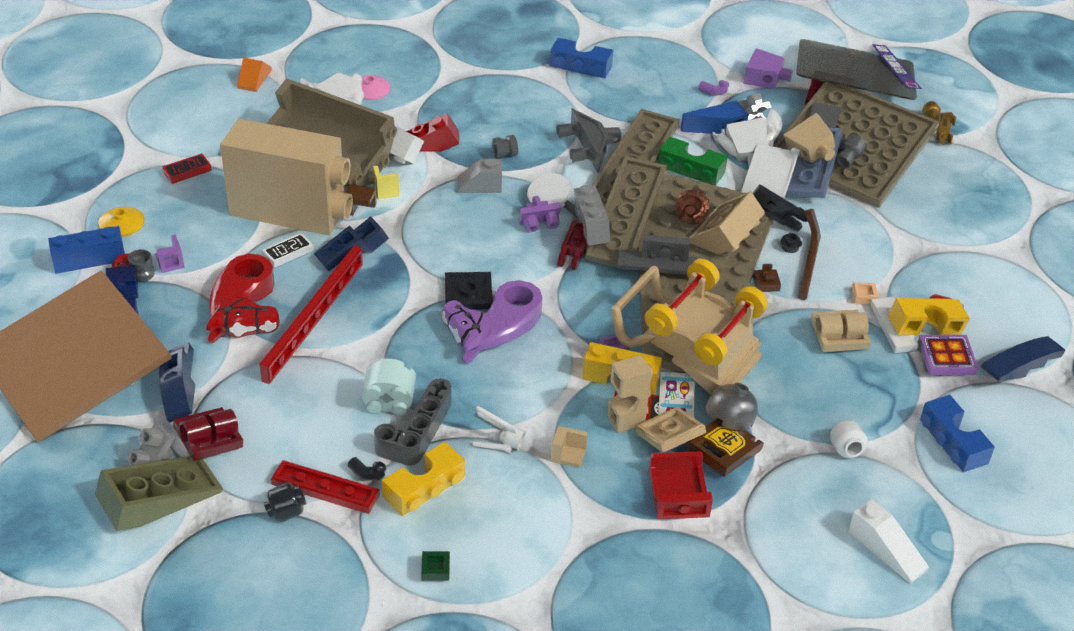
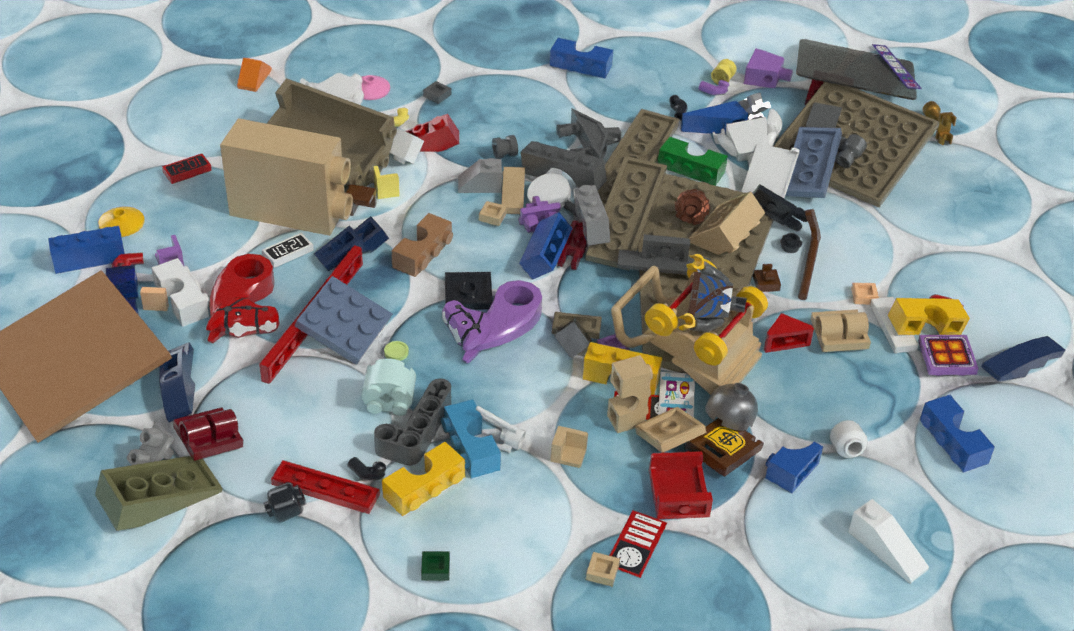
(143, 264): dark grey wheel -> none
(154, 298): none -> light nougat tile
(185, 293): none -> white arch
(343, 320): none -> sand blue plate
(396, 350): none -> yellowish green piece
(402, 116): none -> light yellow arm
(432, 237): none -> medium nougat arch
(437, 92): none -> dark grey plate
(463, 424): none -> dark azure arch
(492, 213): none -> tan plate
(513, 189): none -> tan tile
(545, 246): none -> blue brick
(573, 338): none -> black panel
(582, 168): none -> dark grey arch
(590, 324): none -> dark tan tile
(602, 569): none -> tan plate
(637, 542): none -> sticker
(678, 106): none -> black arm
(710, 298): none -> torso
(724, 71): none -> light yellow wheel
(788, 334): none -> red slope
(792, 466): none -> blue arch
(812, 139): tan torso -> none

